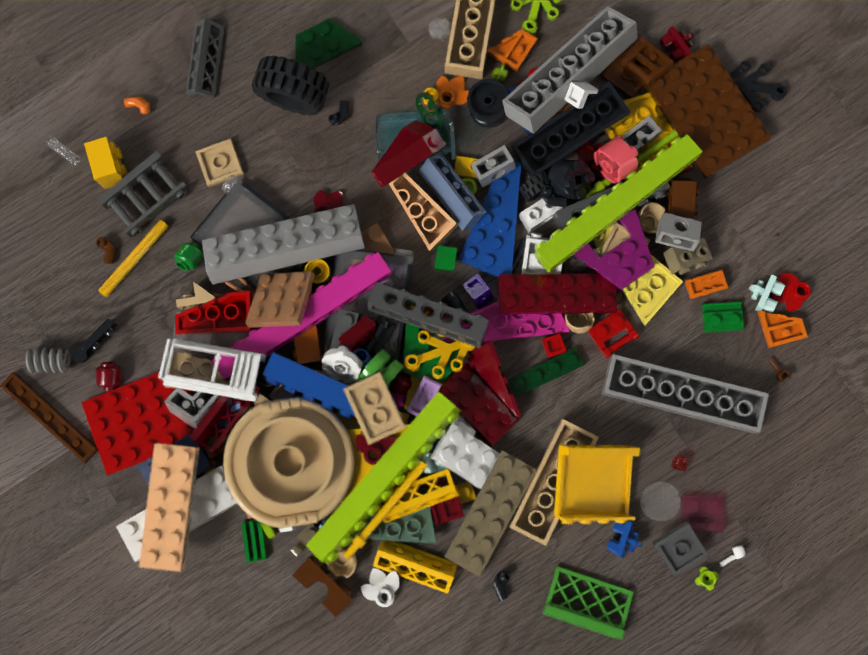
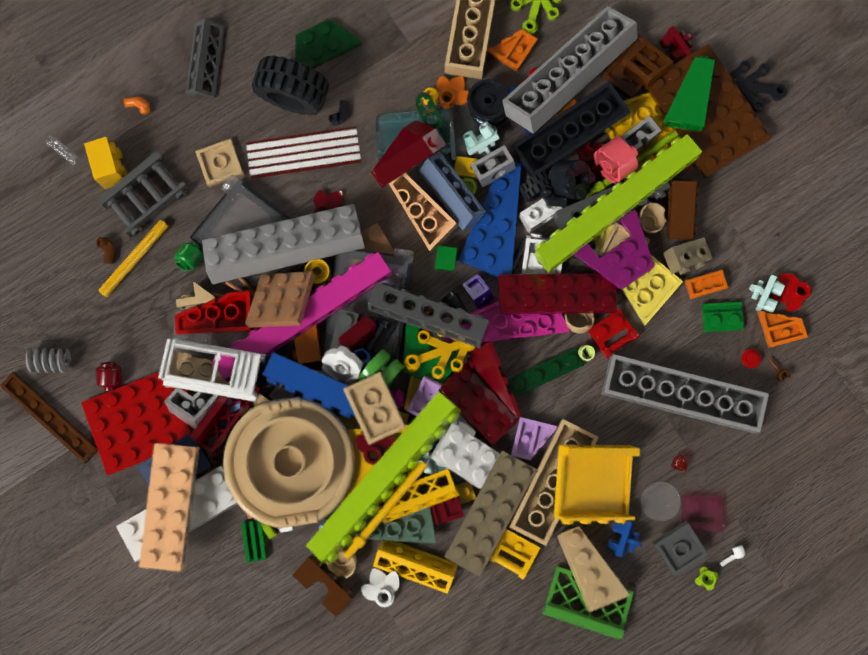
(94, 341): black hinge -> none
(303, 152): none -> sticker
(305, 536): dark tan plate -> none
(401, 383): dark red piece -> none
(439, 28): clear gear -> none
(483, 141): none -> light aqua hips
(499, 74): lime plate -> none
(499, 583): black arm -> none
(517, 547): none -> yellow plate
(530, 438): none -> lavender wing
(553, 345): red plate -> none
(578, 93): white panel -> none
(589, 350): none -> yellowish green hinge
(592, 574): none -> tan wedge
(678, 232): light grey brick -> none
(691, 100): none -> green slope
(751, 358): none -> red plate

